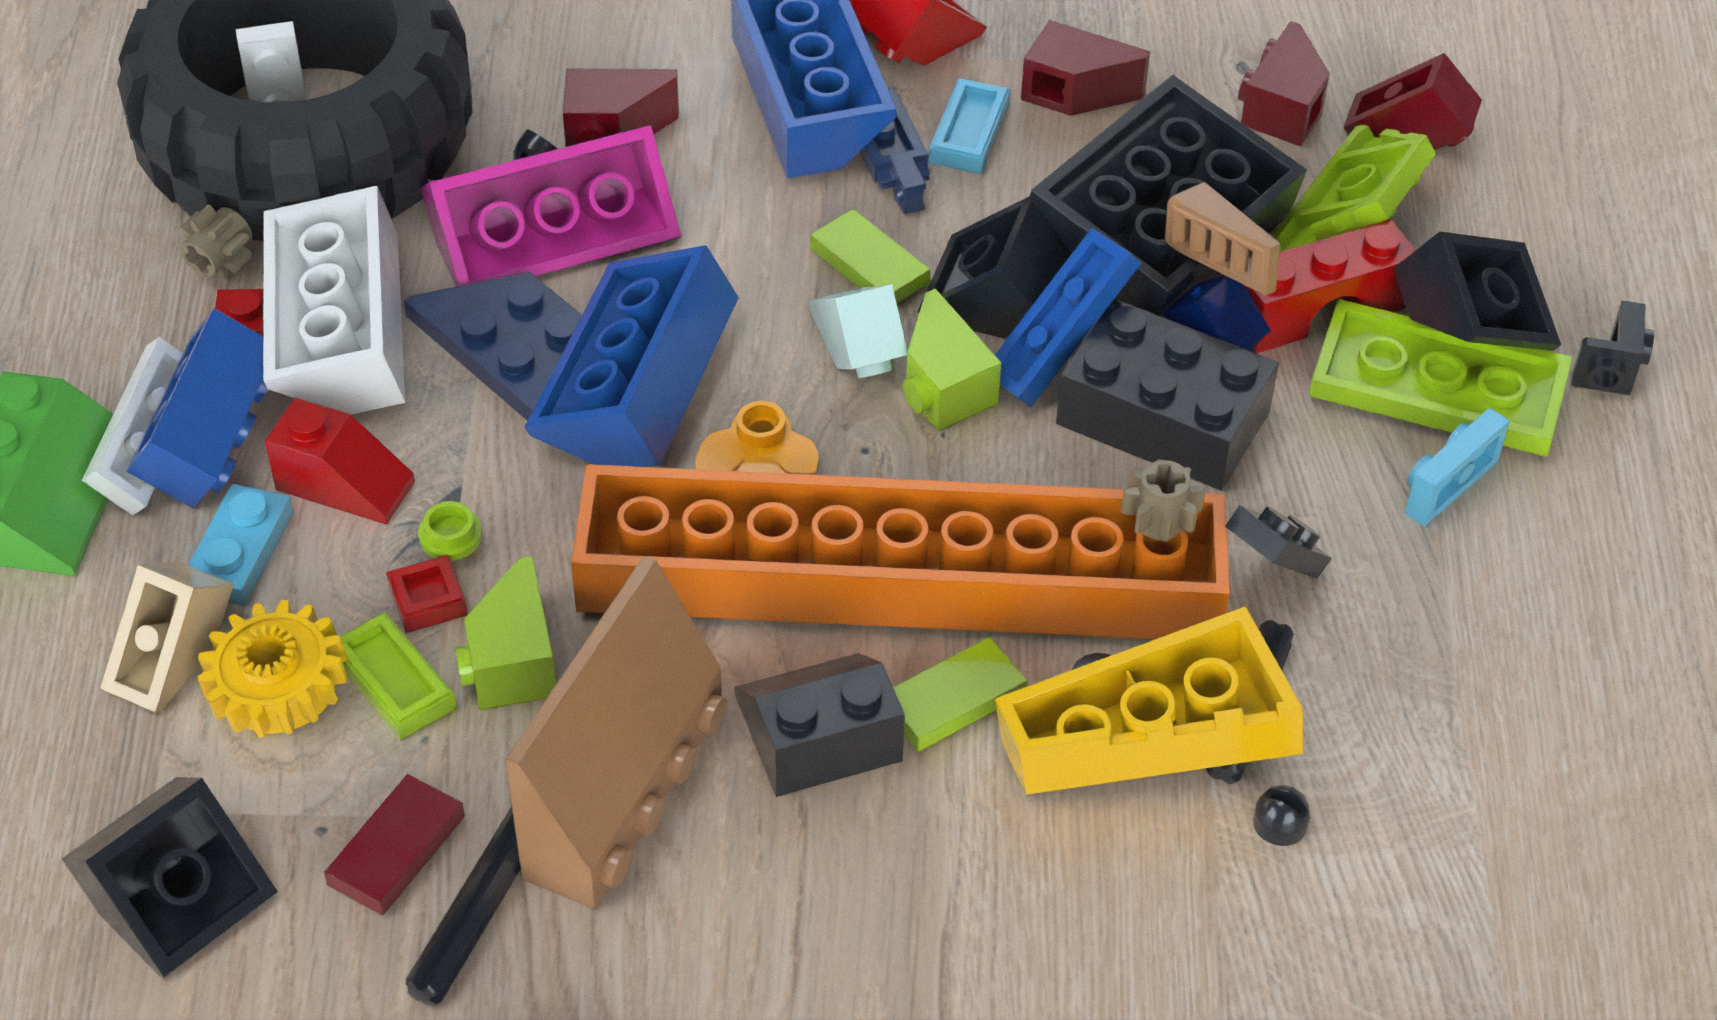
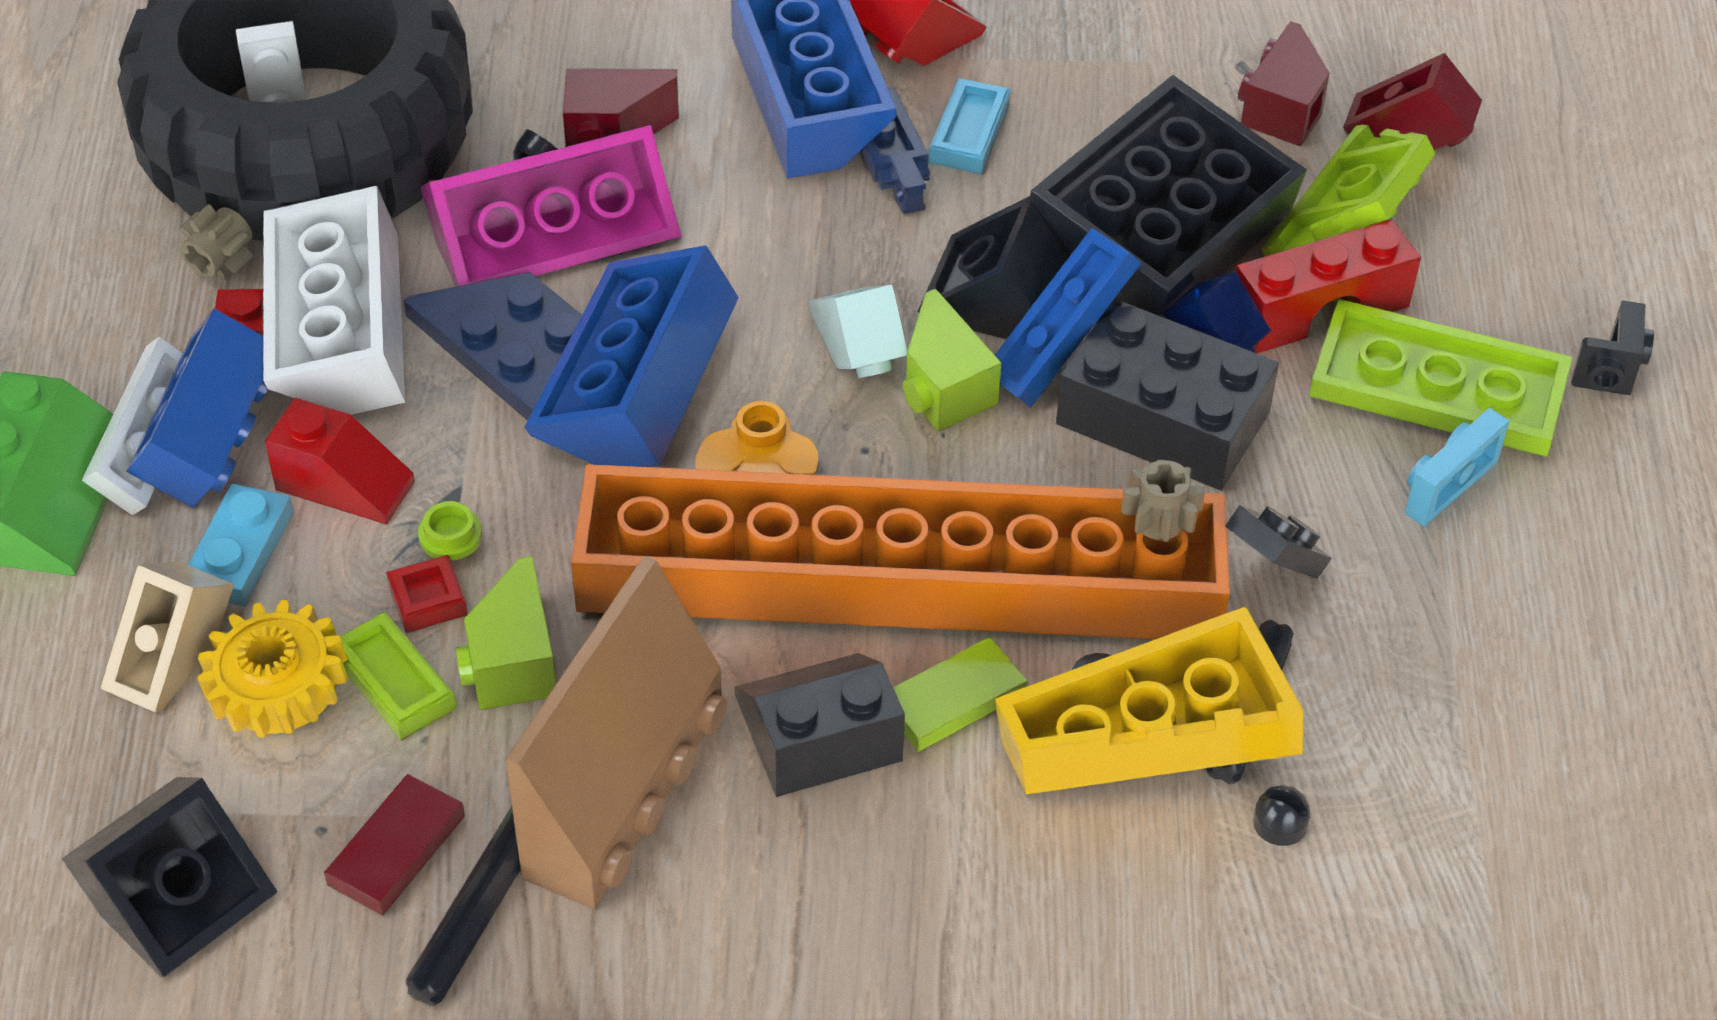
(869, 255): lime tile -> none
(1082, 71): dark red slope -> none
(1220, 237): medium nougat slope -> none
(1477, 291): black slope -> none

